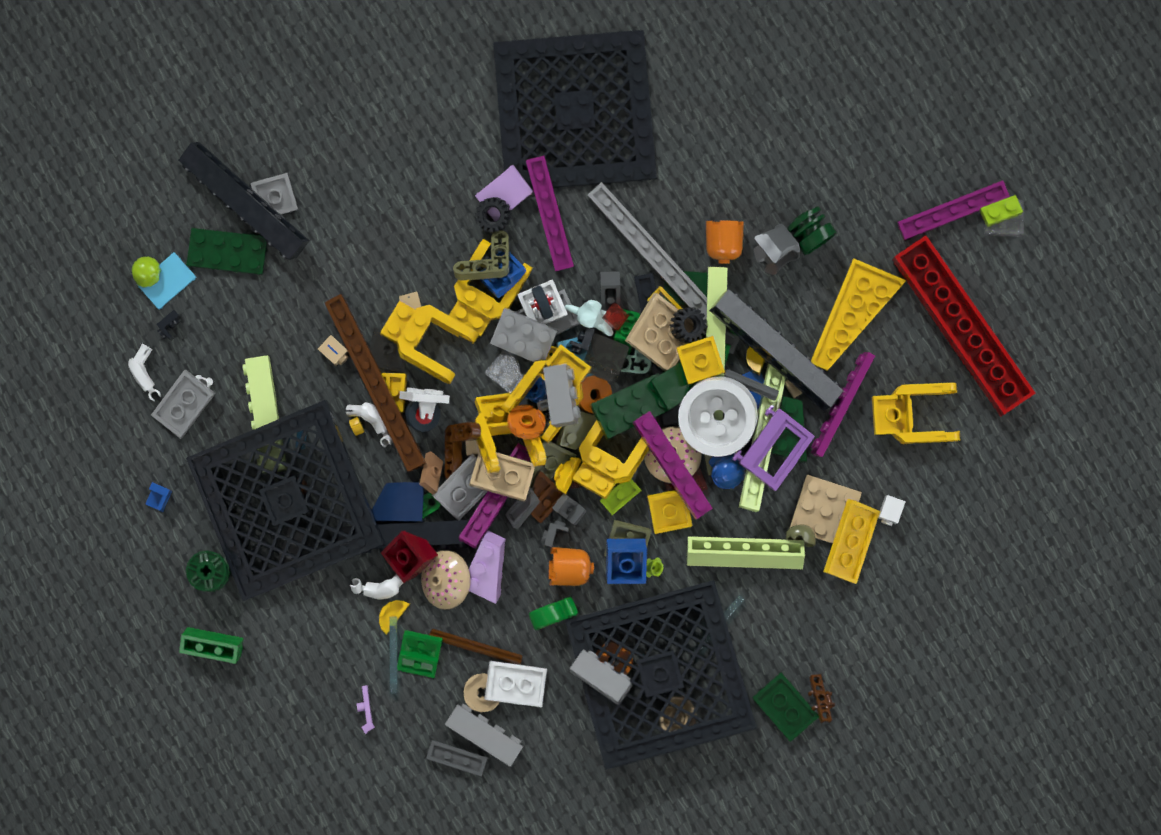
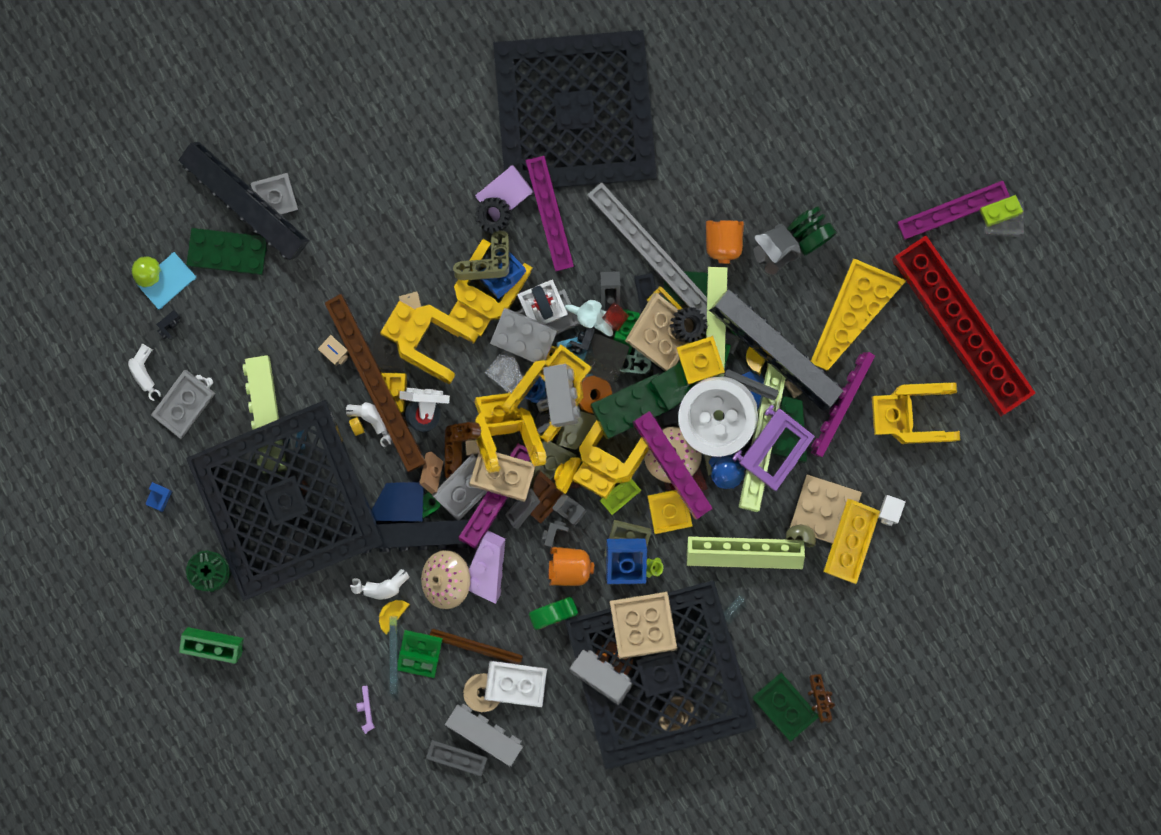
(408, 555): dark red slope -> none
(523, 430): orange tile -> none
(643, 625): none -> tan plate

